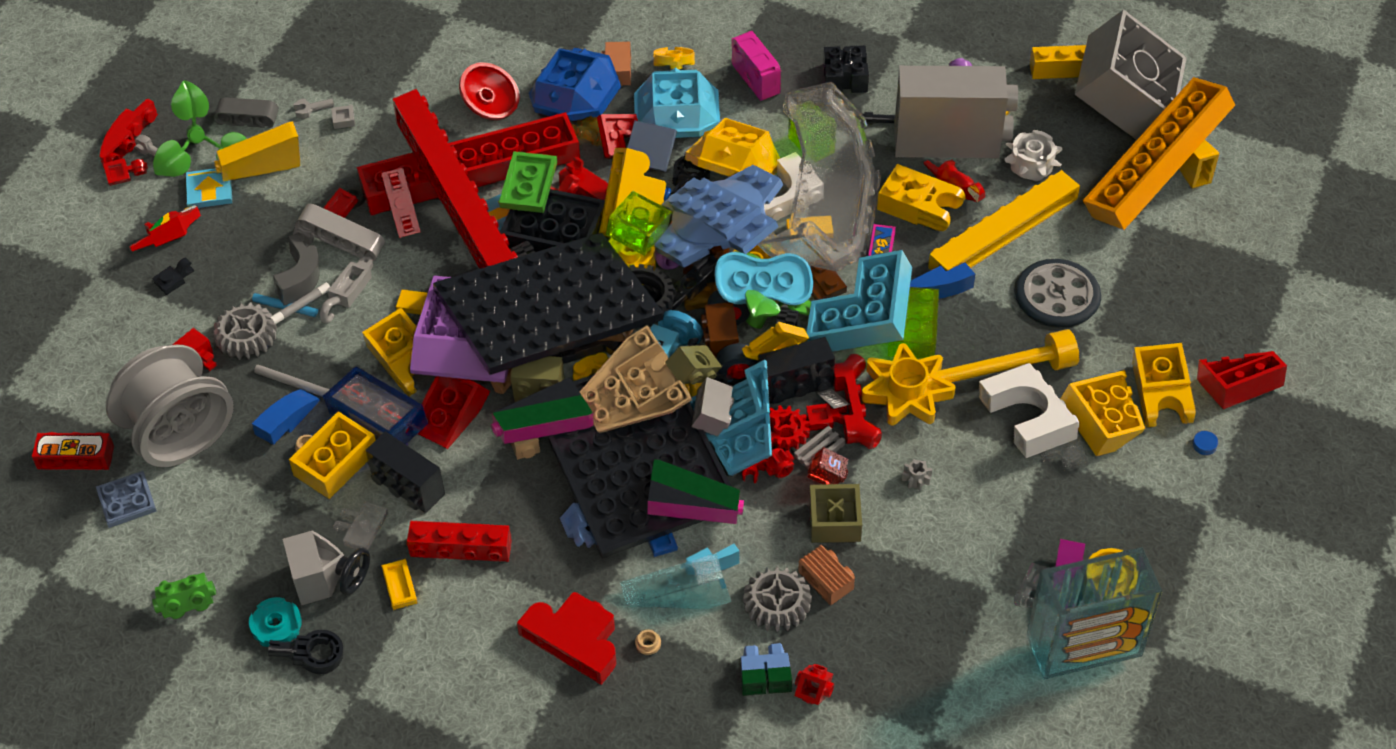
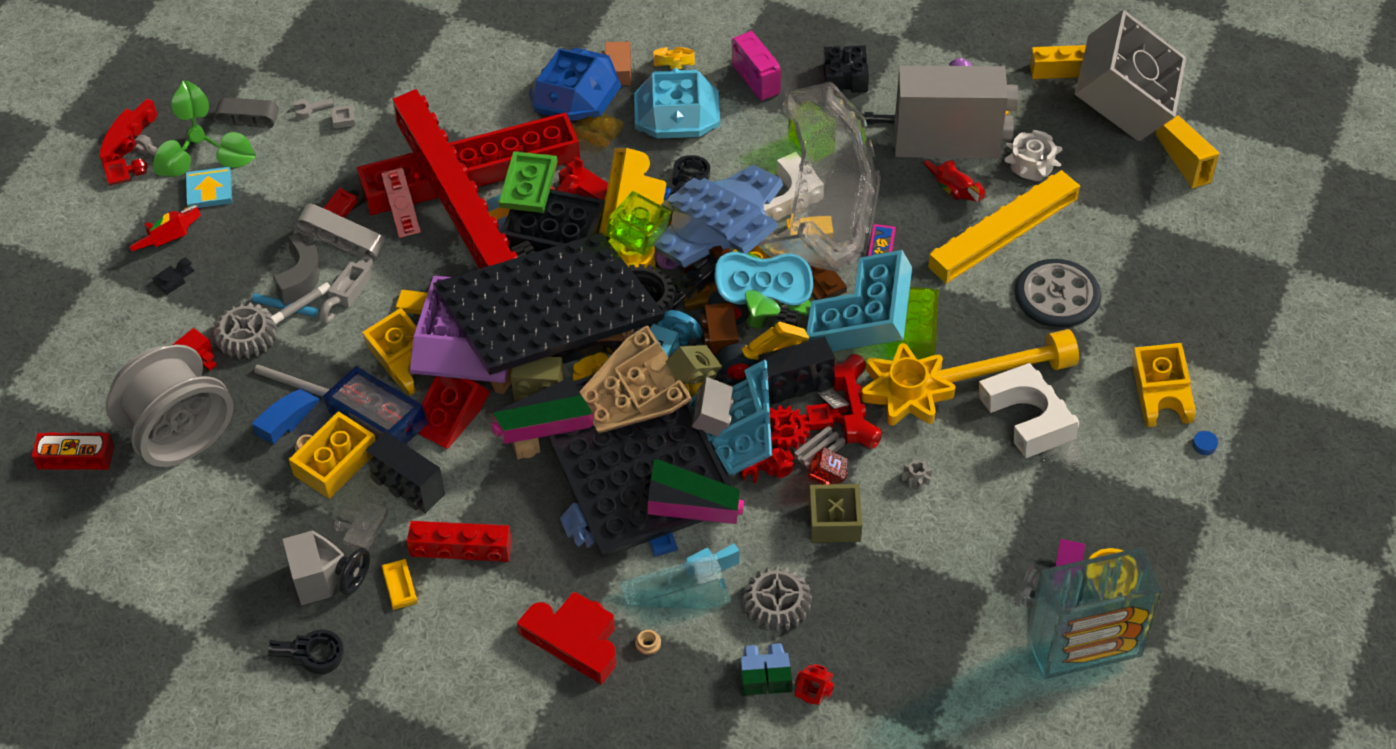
(126, 499): sand blue tile -> none
(183, 595): bright green brick -> none
(260, 154): yellow slope -> none
(264, 615): teal plate -> none
(493, 84): red dish -> none
(613, 130): red plate -> none
(654, 142): sand blue tile -> none
(733, 148): yellow piece -> none
(826, 574): nougat brick -> none
(919, 198): yellow brick -> none
(948, 282): blue slope -> none
(1104, 411): yellow wedge -> none
(1159, 153): light orange brick -> none
(1241, 378): red wedge -> none

